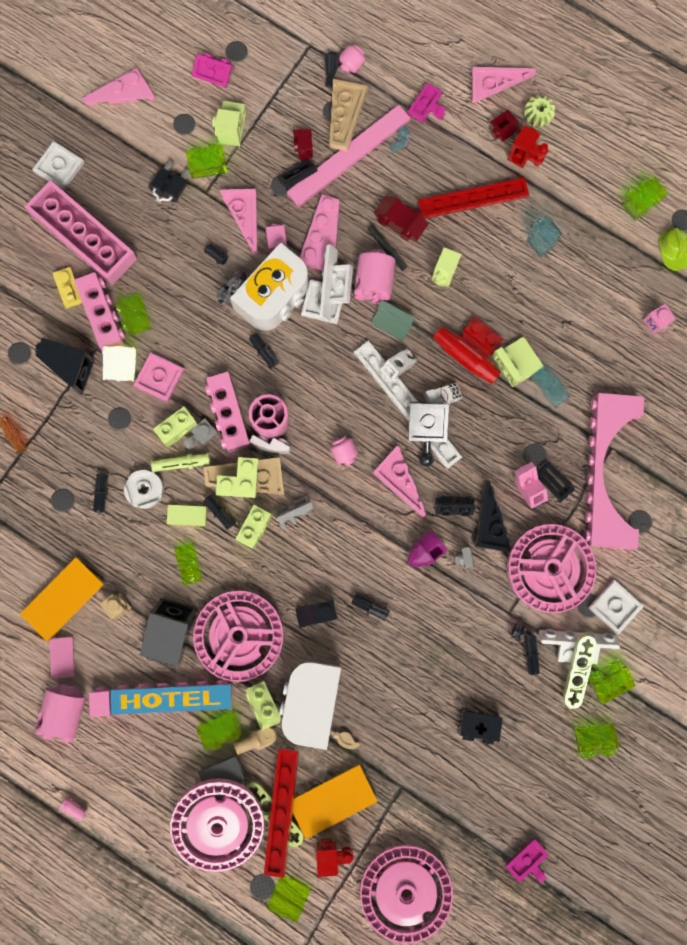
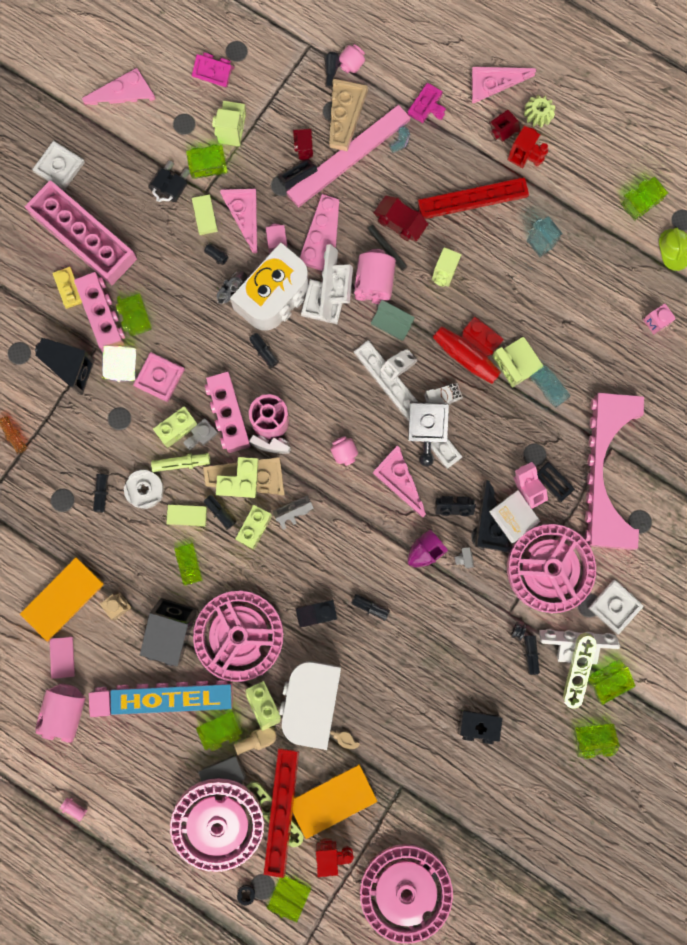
(204, 214): none -> yellowish green tile
(252, 895): none -> black bush
(514, 516): none -> white tile
(527, 861): dark pink plate -> none

